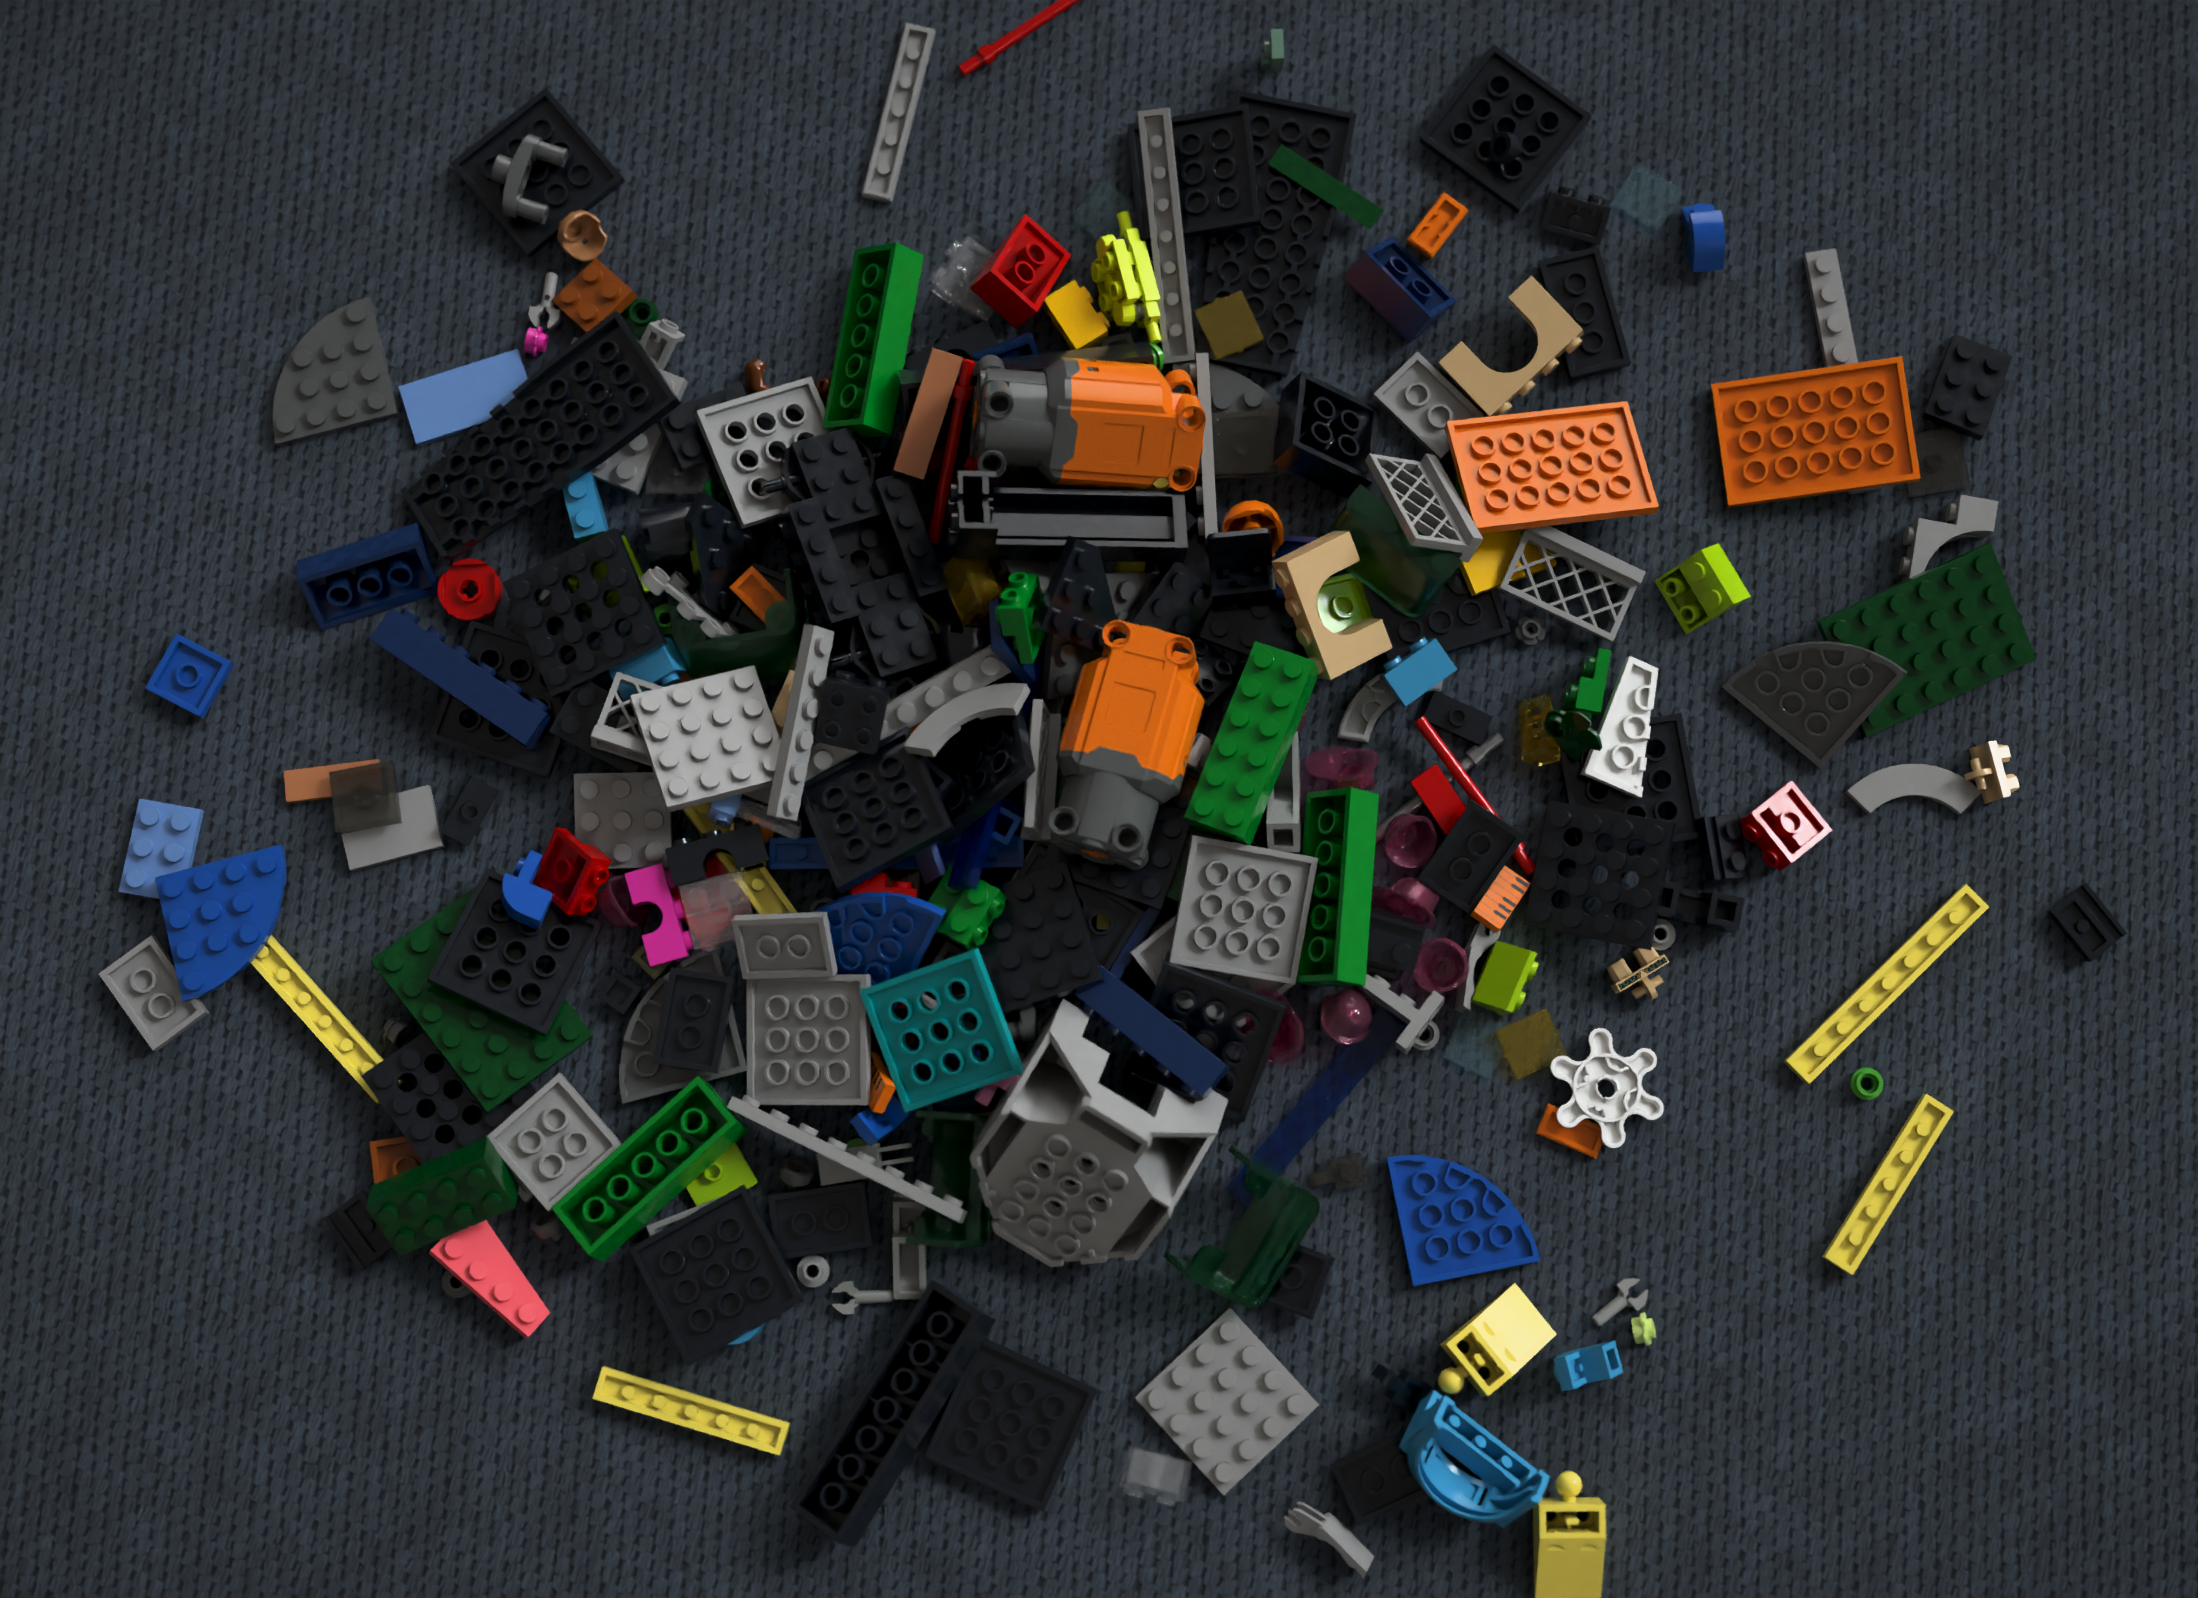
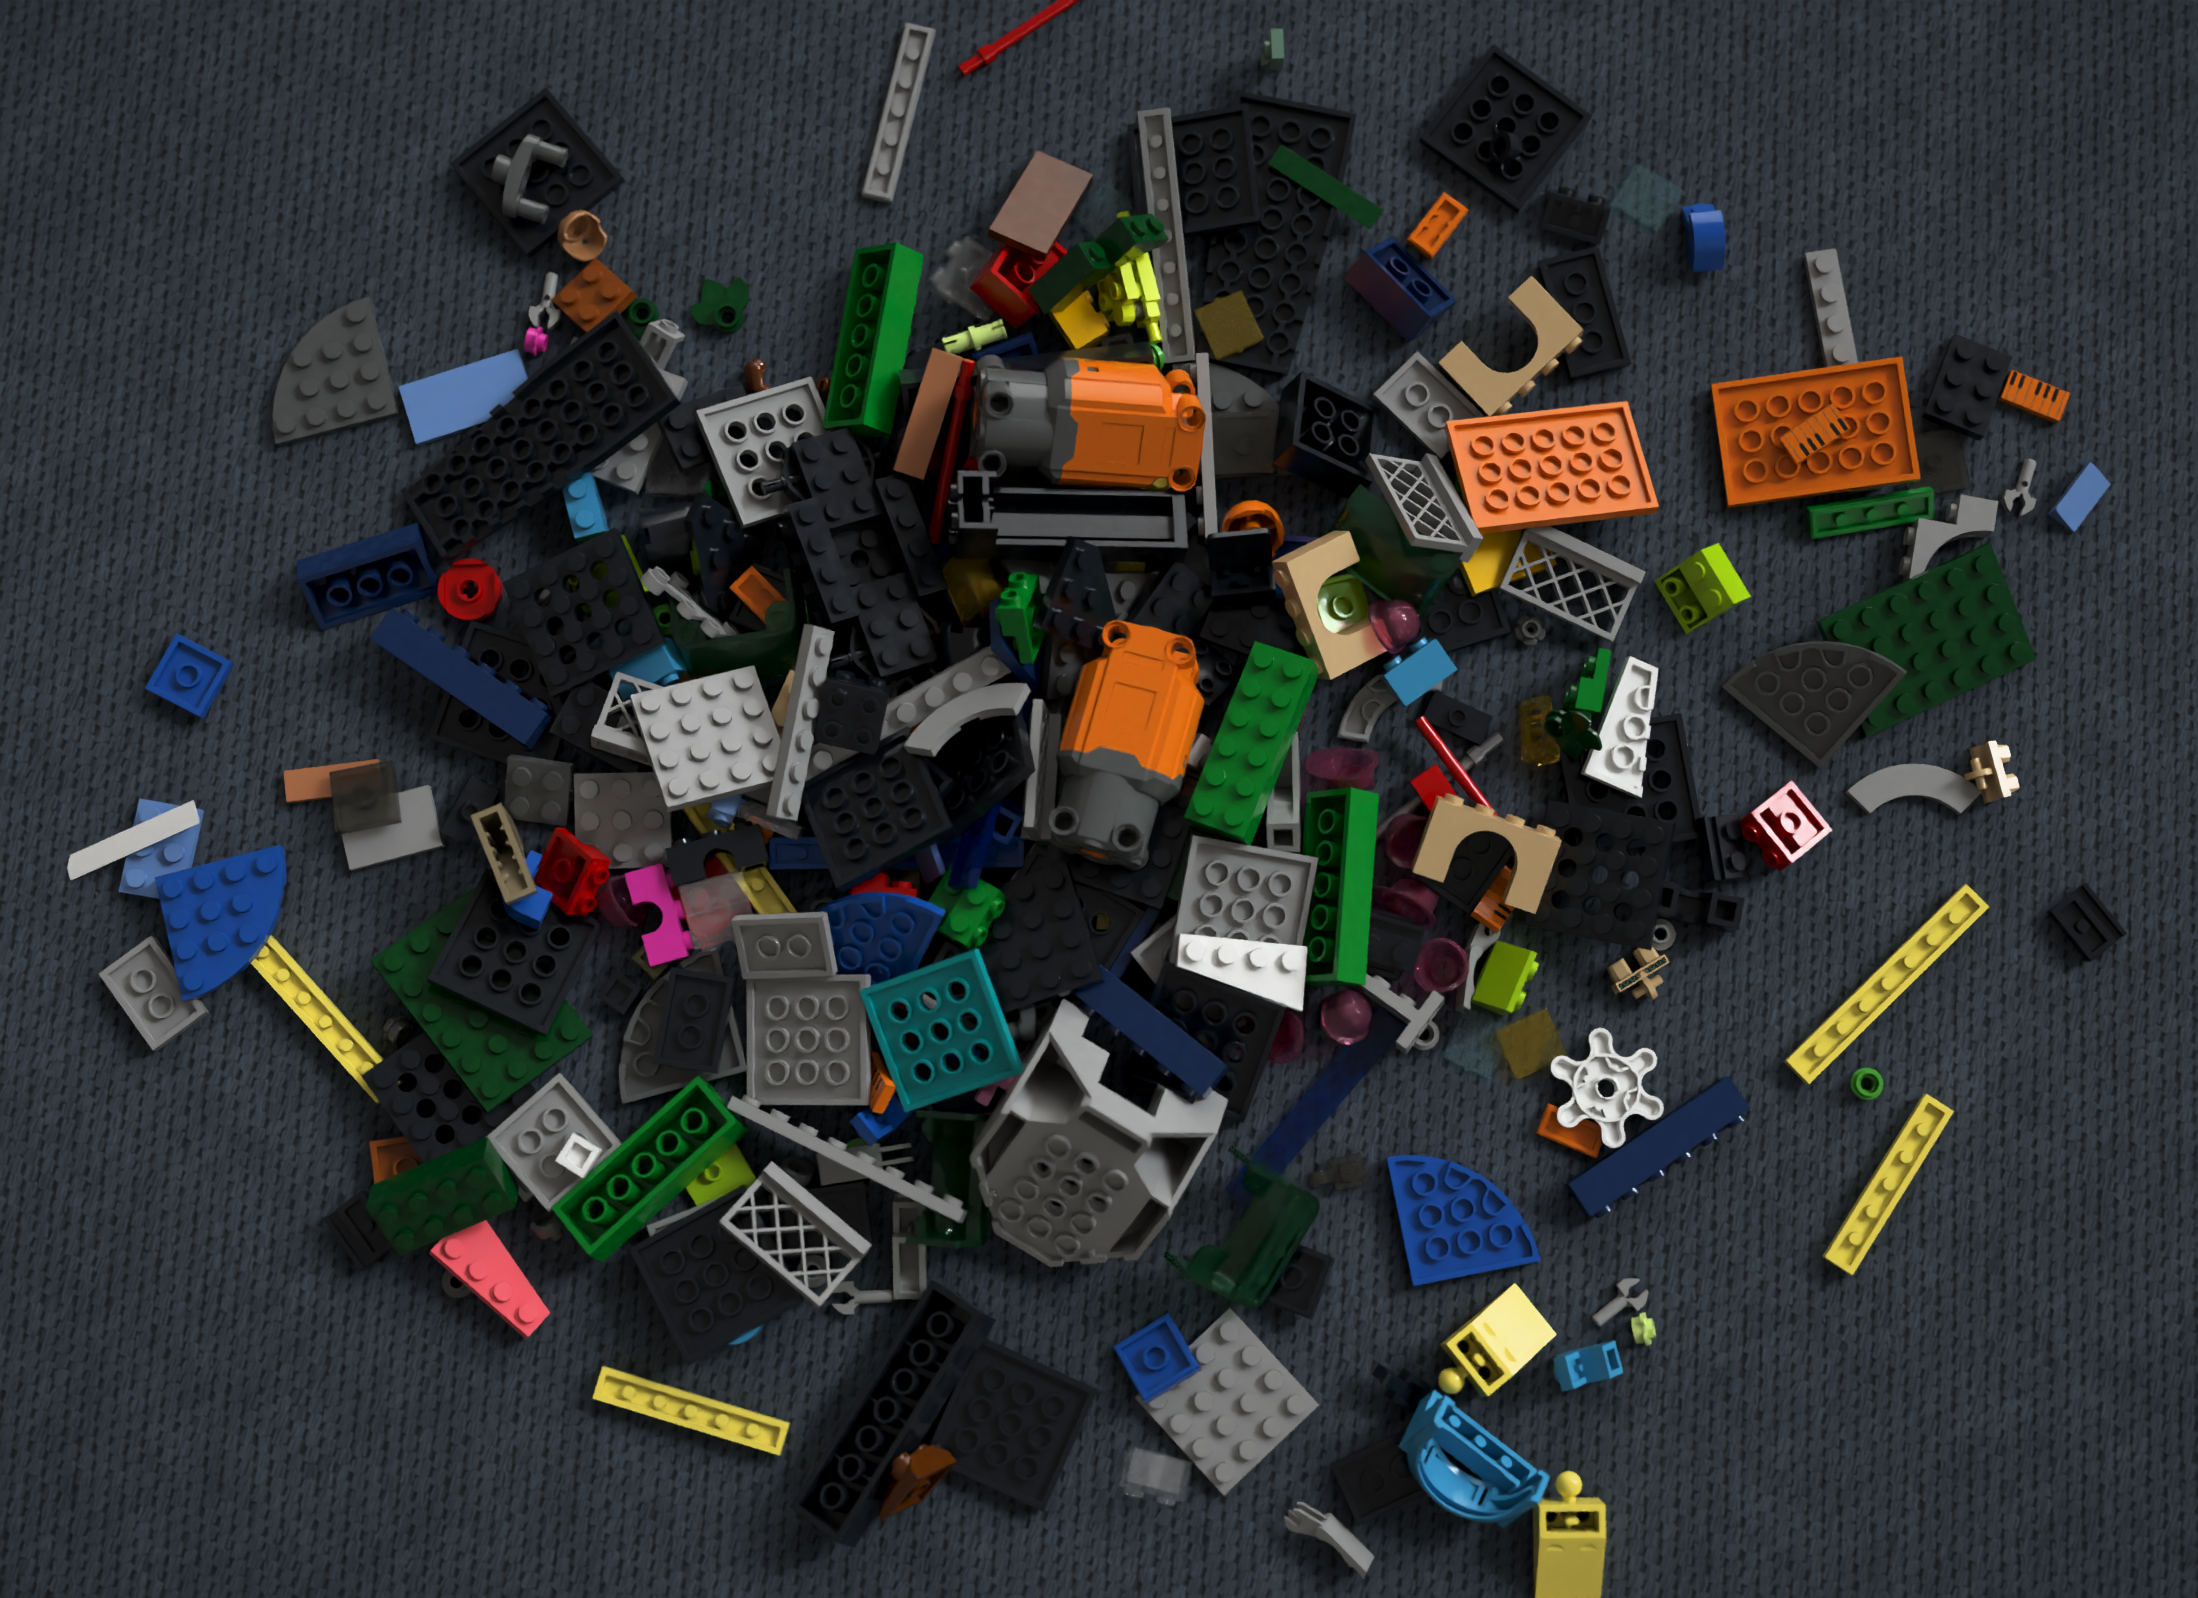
(132, 839): none -> white sticker
(505, 853): none -> dark tan arch
(538, 790): none -> dark grey plate
(578, 1155): none -> white plate
(719, 302): none -> dark green plate
(811, 1212): none -> light grey fence
(914, 1478): none -> reddish brown slope
(975, 337): none -> yellowish green pin
(1040, 205): none -> reddish brown tile
(1096, 259): none -> dark green arch
(1157, 1358): none -> blue tile
(1252, 966): none -> white wing
(1394, 623): none -> clear pink helmet
(1453, 821): none -> tan arch
(1657, 1147): none -> dark blue brick
(1814, 434): none -> orange tile
(1870, 512): none -> green tile
(2021, 490): none -> light grey bar
(2034, 396): none -> orange tile
(2080, 497): none -> medium blue slope

